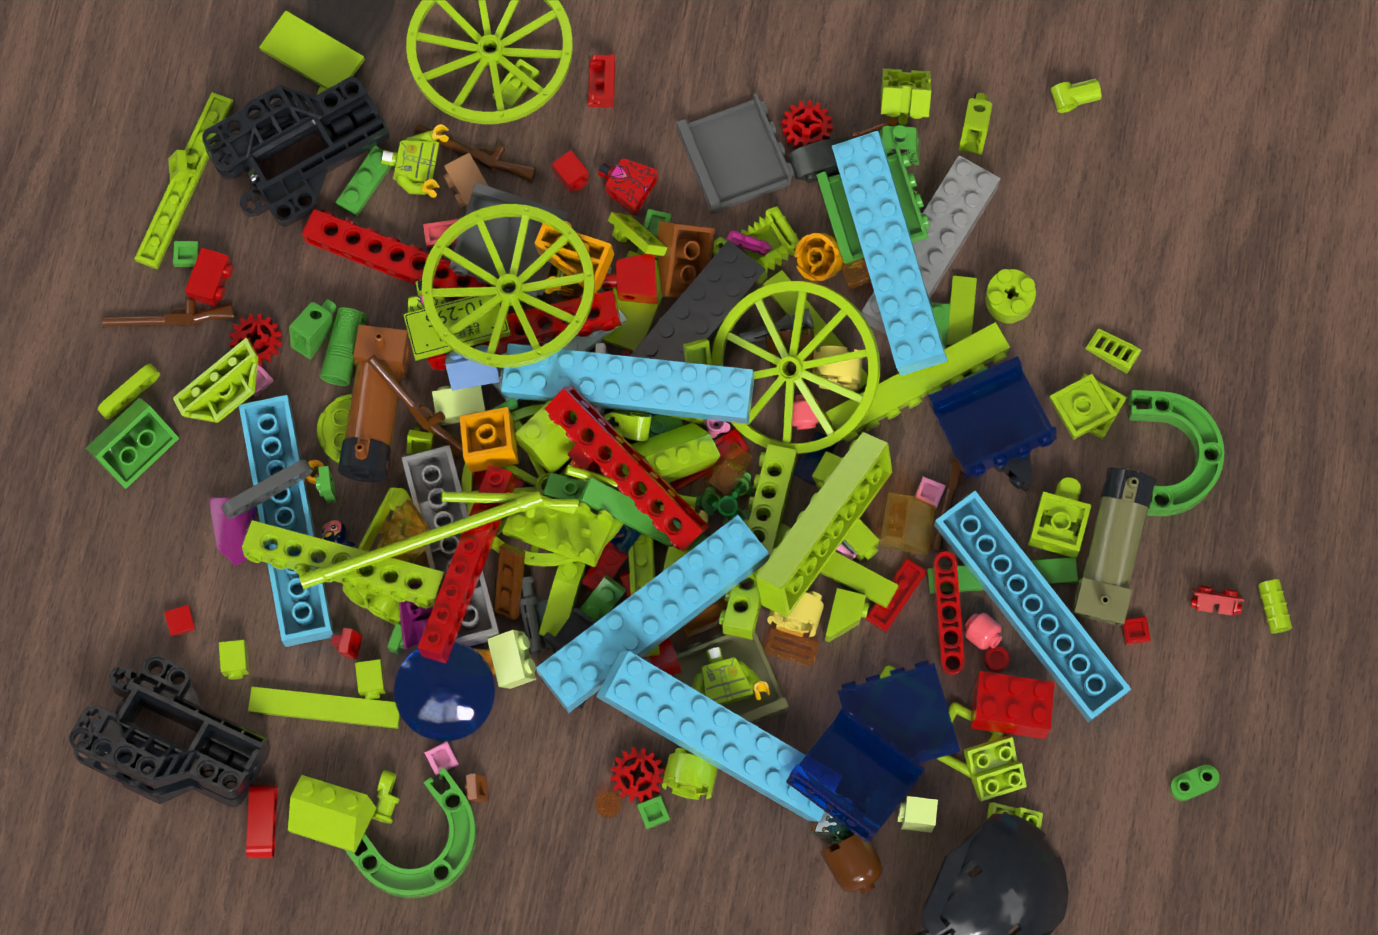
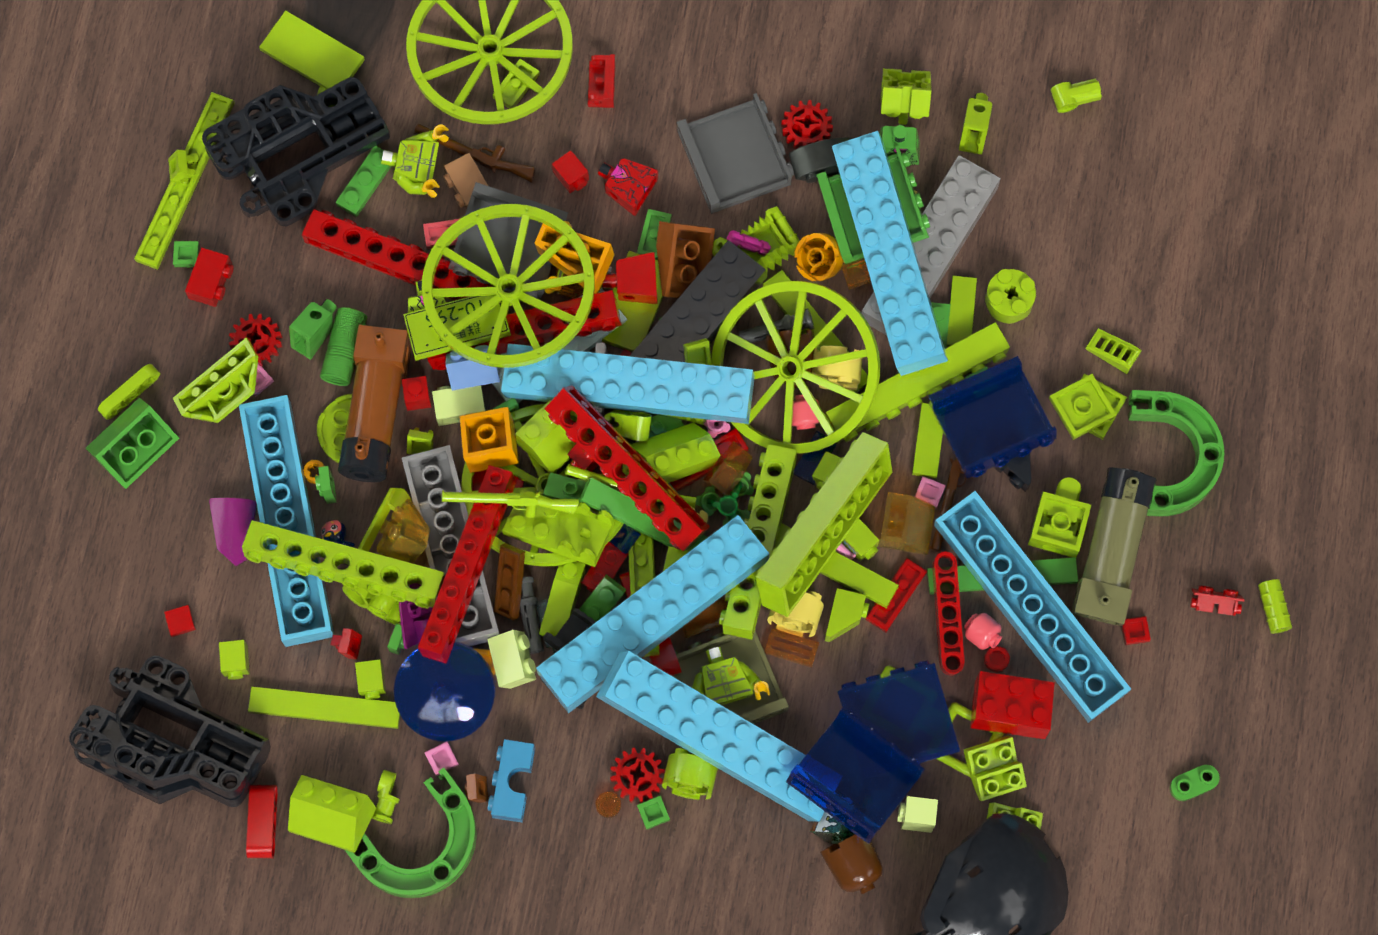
(190, 318): reddish brown piece -> none
(266, 489): dark grey beam -> none
(323, 574): lime piece -> none
(416, 393): none -> red brick
(426, 419): reddish brown piece -> none
(513, 758): none -> dark azure arch
(629, 228): lime hinge -> none
(892, 121): dark orange hinge -> none
(928, 444): none -> lime tile

